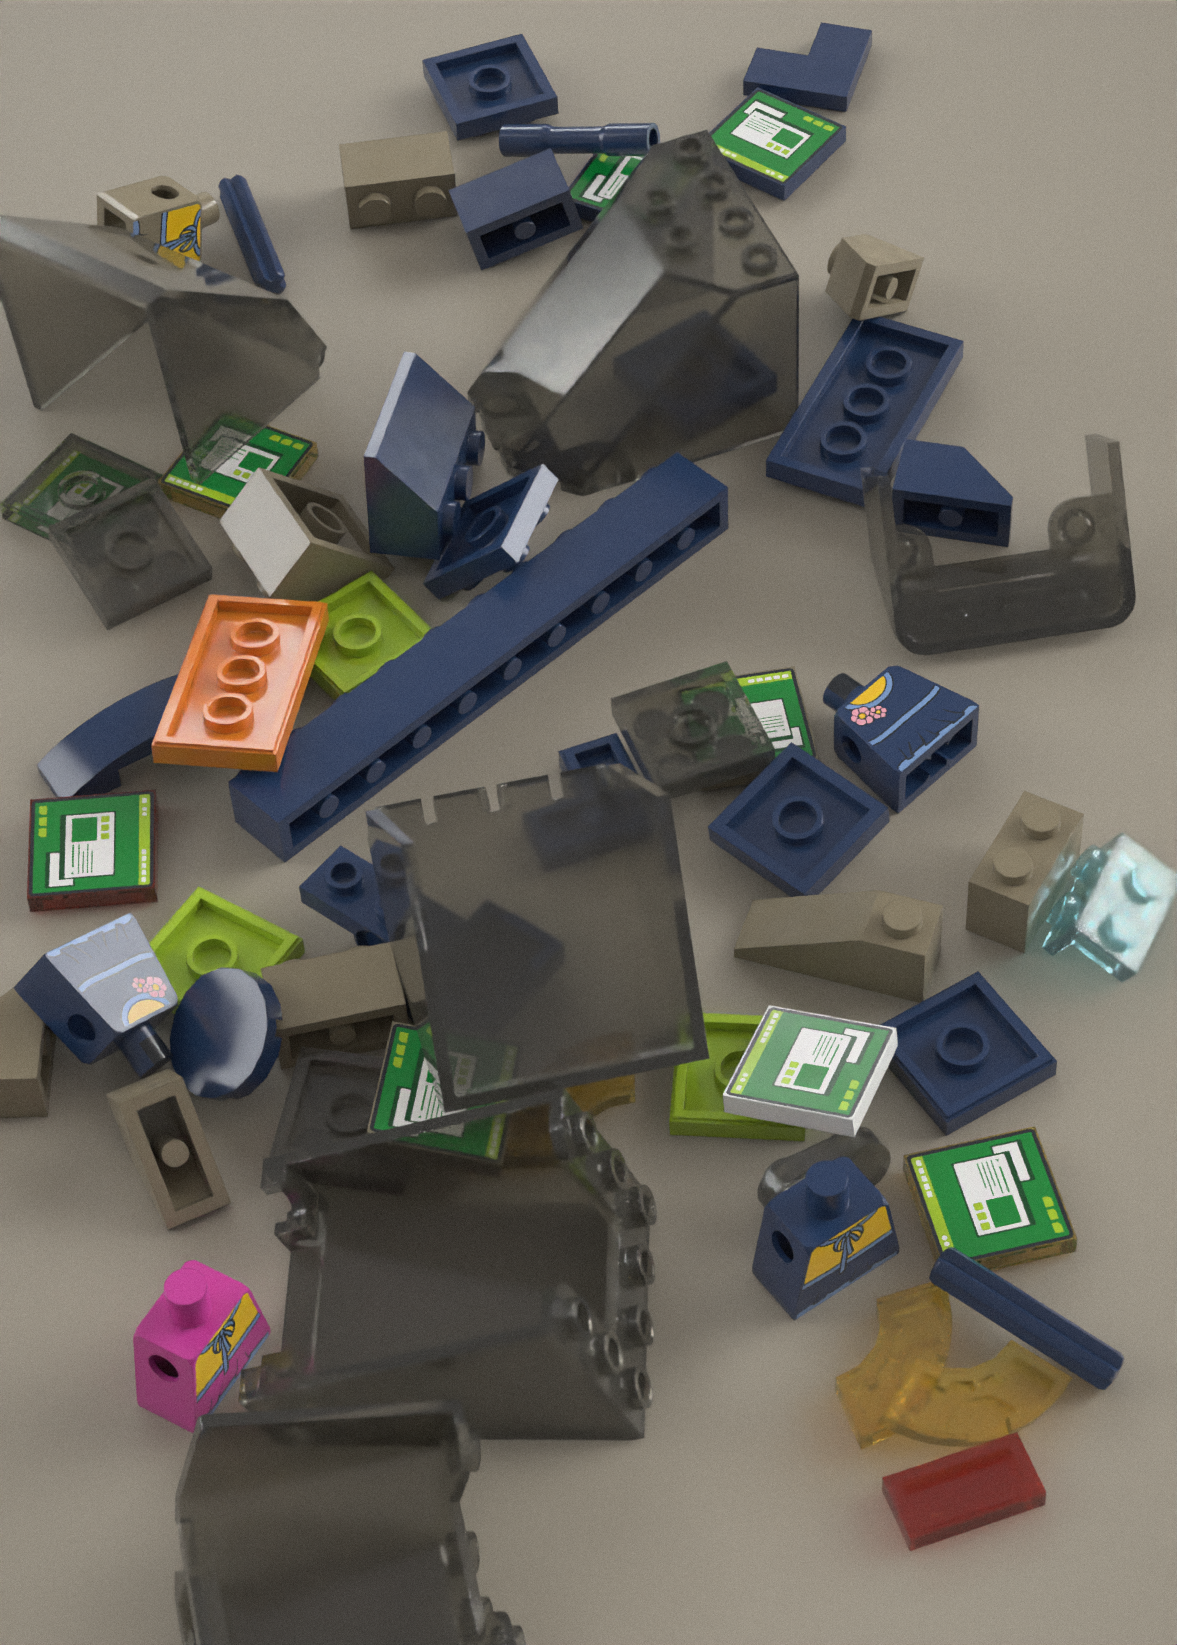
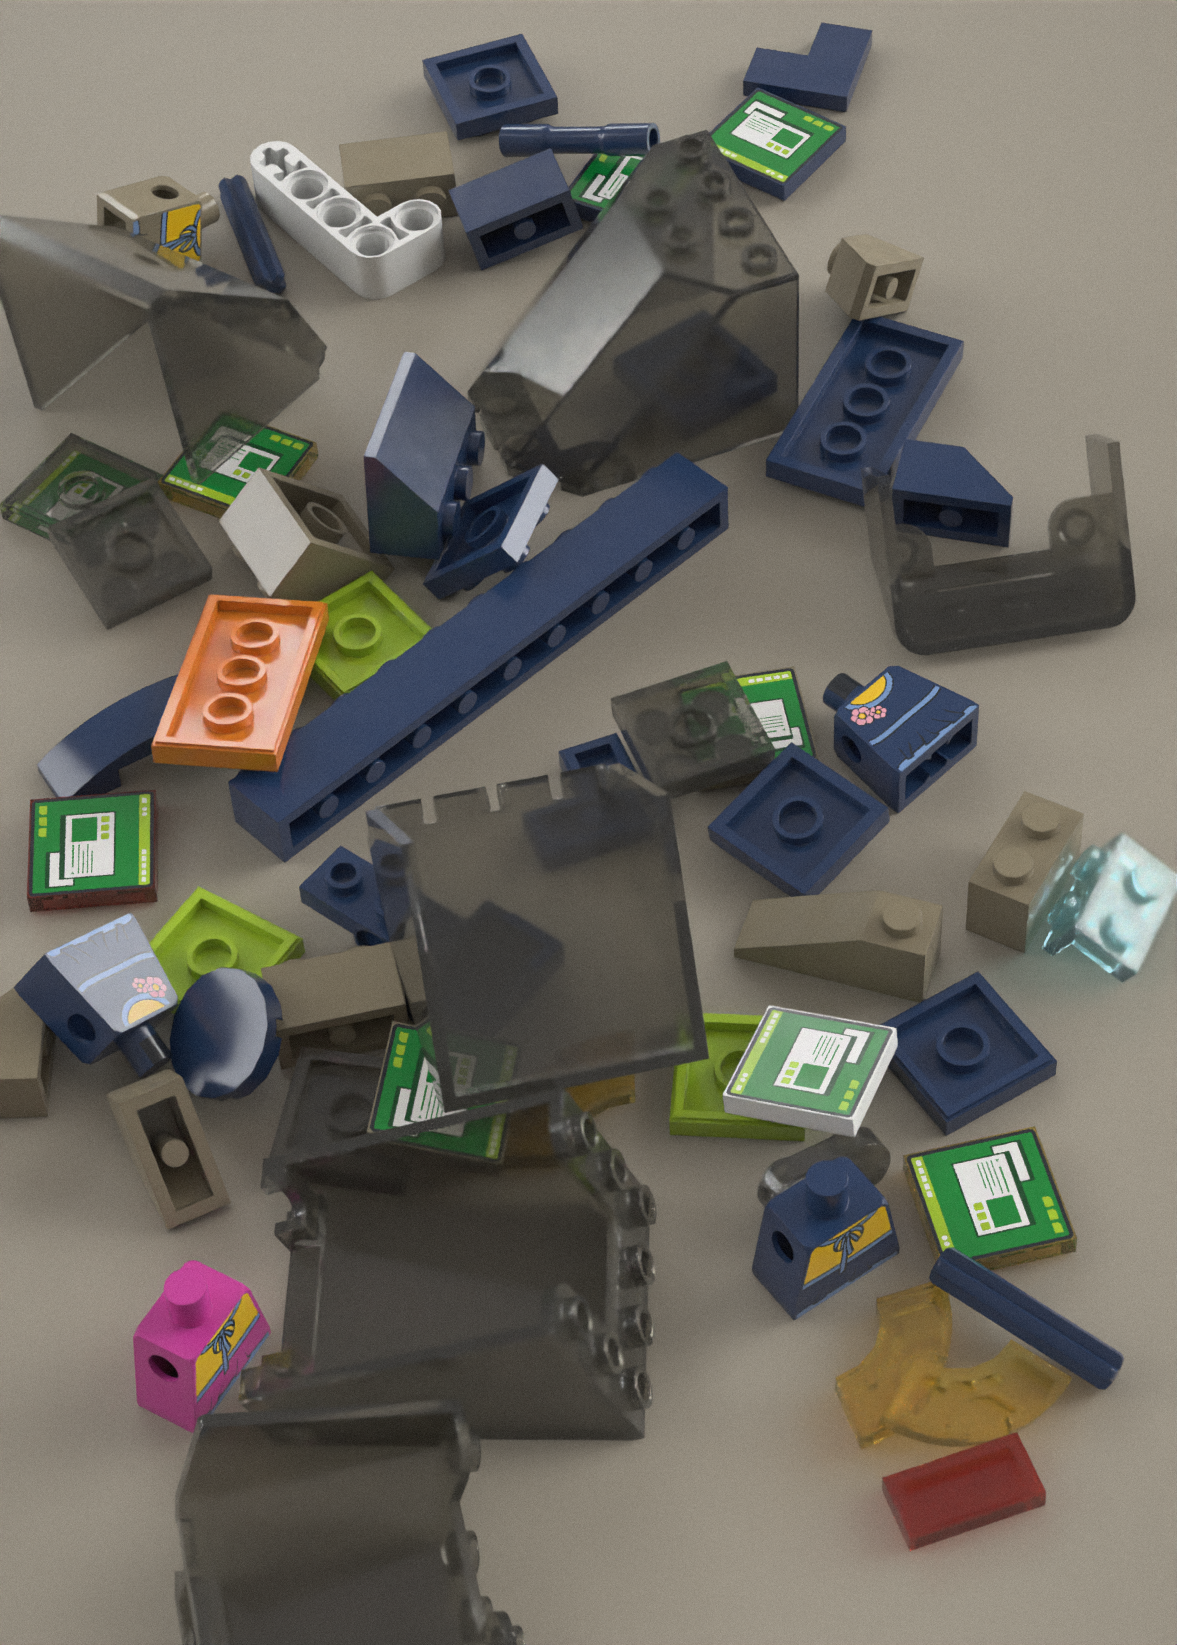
(362, 250): none -> white beam

